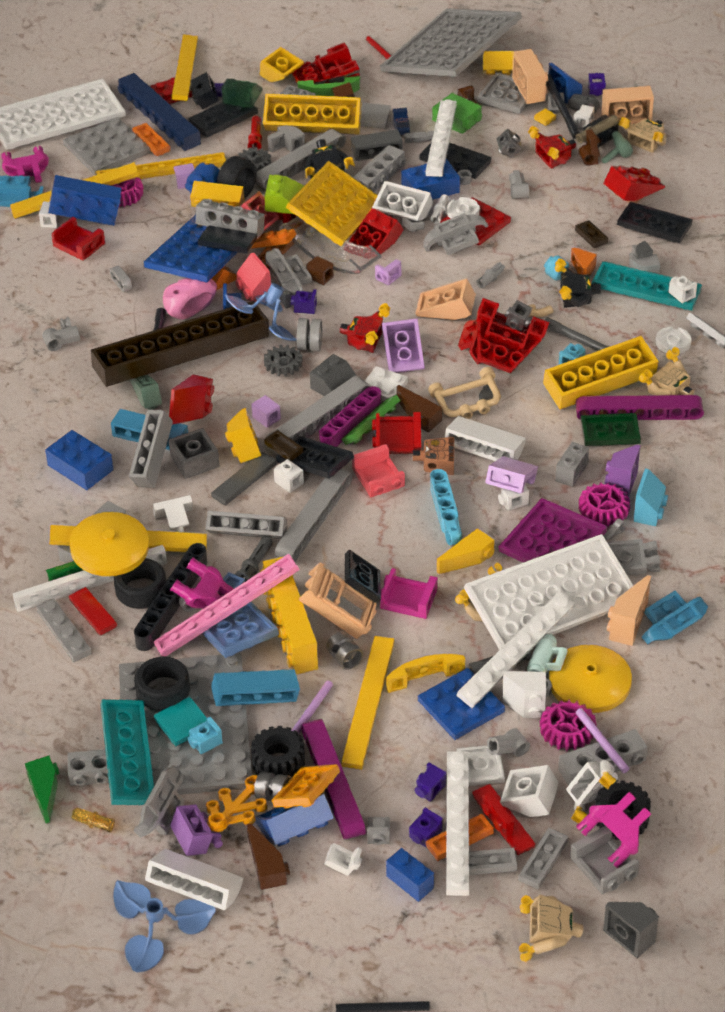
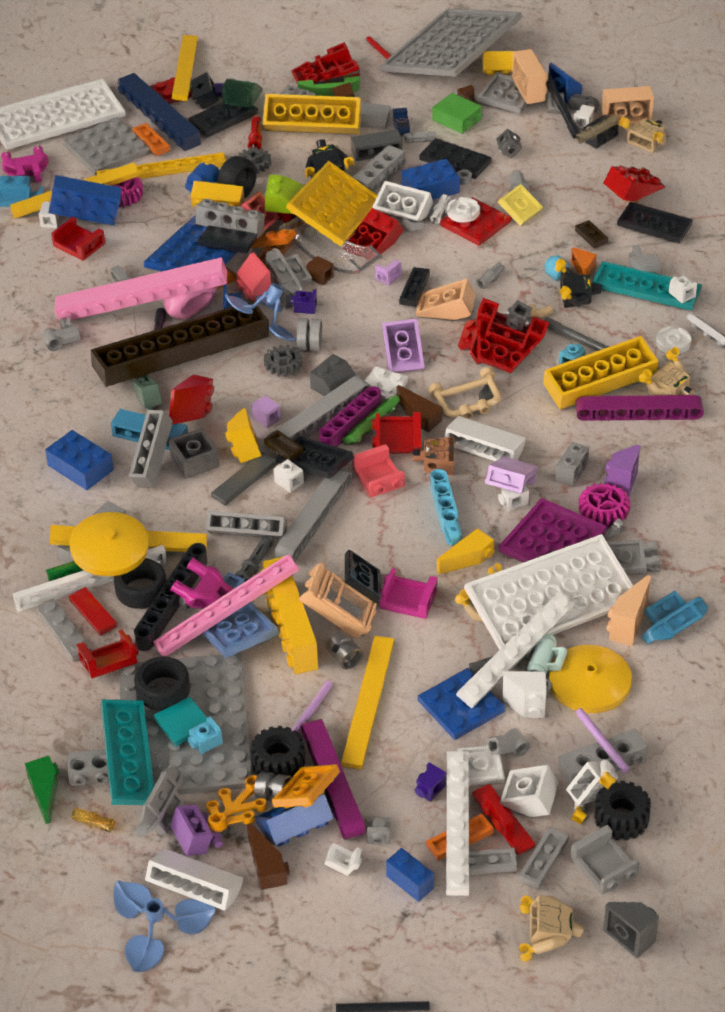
(109, 657): none -> red panel
(141, 290): none -> bright pink brick
(175, 511): white piece -> none
(182, 173): lavender panel -> none
(255, 687): dark azure brick -> none
(279, 65): yellow slope -> none
(286, 137): light grey brick -> none
(296, 160): light grey beam -> none
(366, 331): red torso -> none
(414, 286): none -> black plate
(423, 666): yellow slope -> none
(425, 827): dark purple brick -> none
(441, 138): white plate -> none
(455, 233): light grey plate -> none
(520, 204): none -> light yellow tile
(545, 117): yellow tile -> none
(552, 149): red torso -> none
(566, 730): dark pink gear -> none
(589, 152): reddish brown plate -> none
(596, 88): dark purple brick -> none
(610, 429): dark green plate -> none
(619, 823): dark pink connector -> none
(622, 147): sand green piece -> none
(643, 250): dark grey tile -> none
(650, 499): medium azure slope -> none

